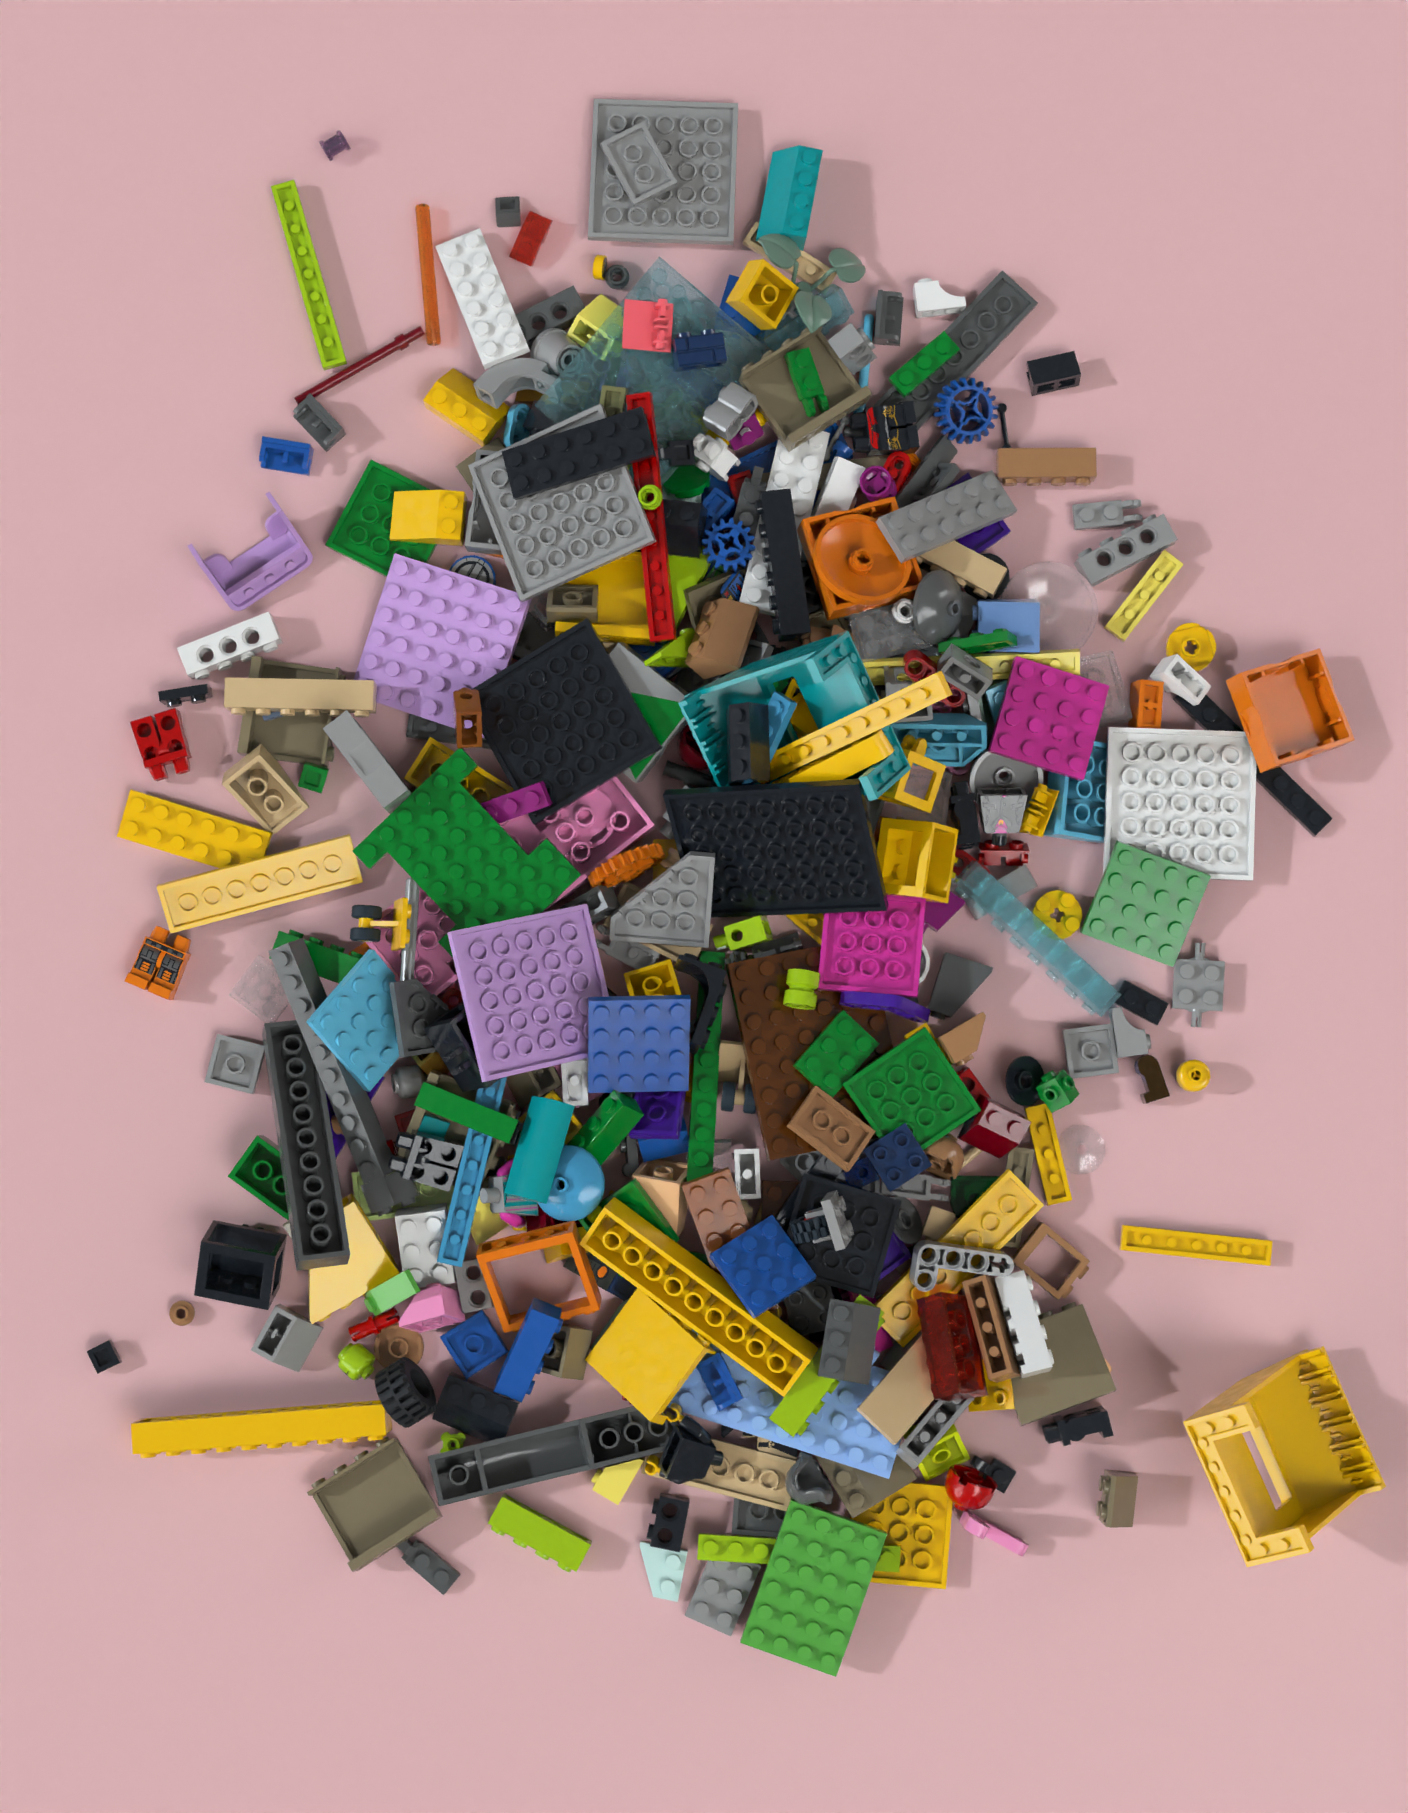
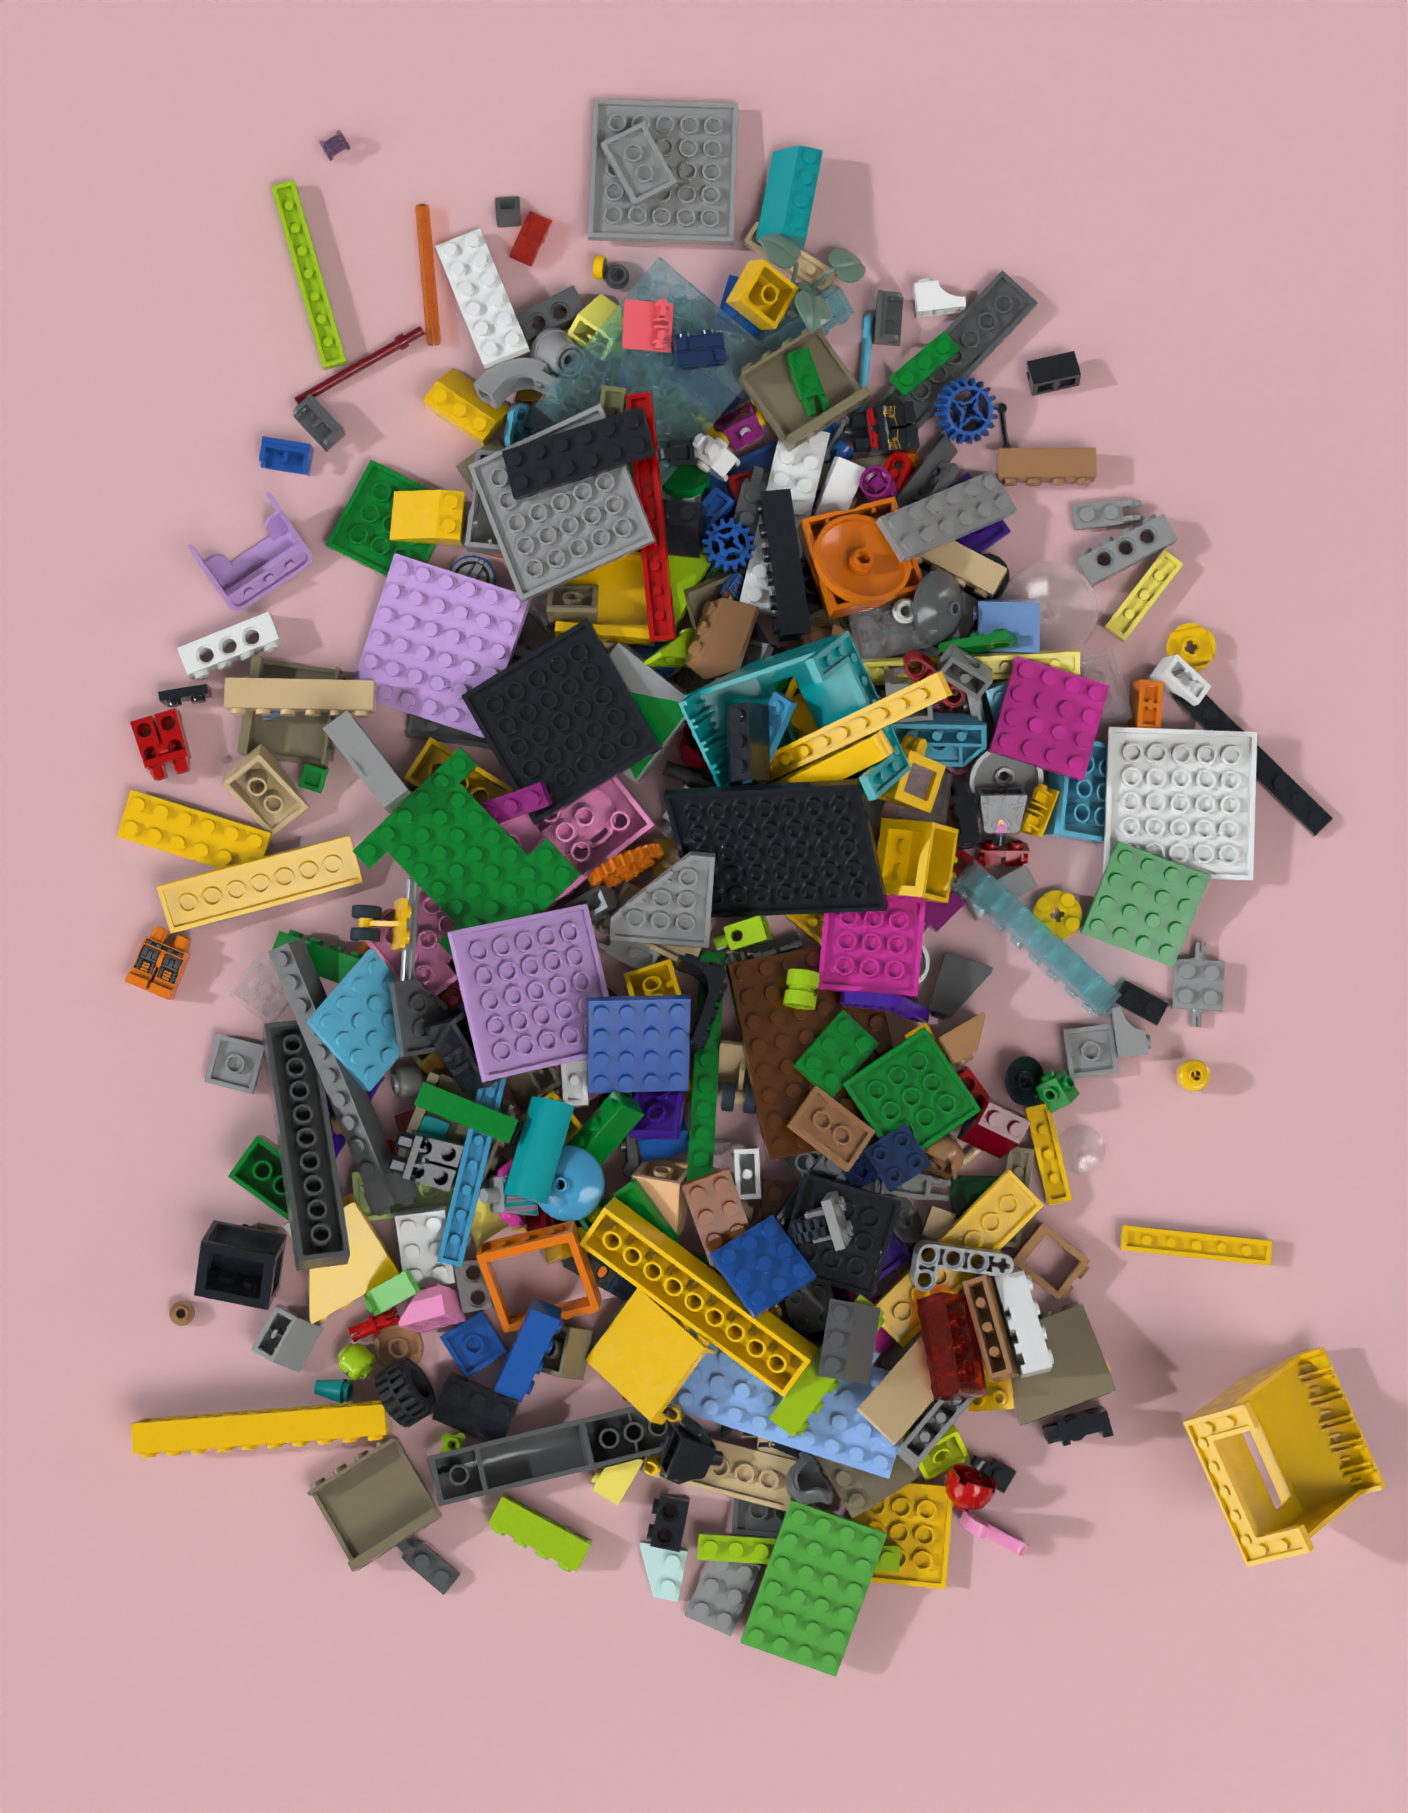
(104, 1356): black plate -> none
(334, 1389): none -> teal cone
(467, 707): dark orange torso -> none
(643, 494): lime plate -> none
(719, 1381): blue hinge -> none
(730, 411): light grey brick -> none
(853, 348): light grey brick -> none
(1117, 1498): dark tan slope -> none
(1152, 1078): dark brown leg -> none
(1289, 710): orange tile -> none

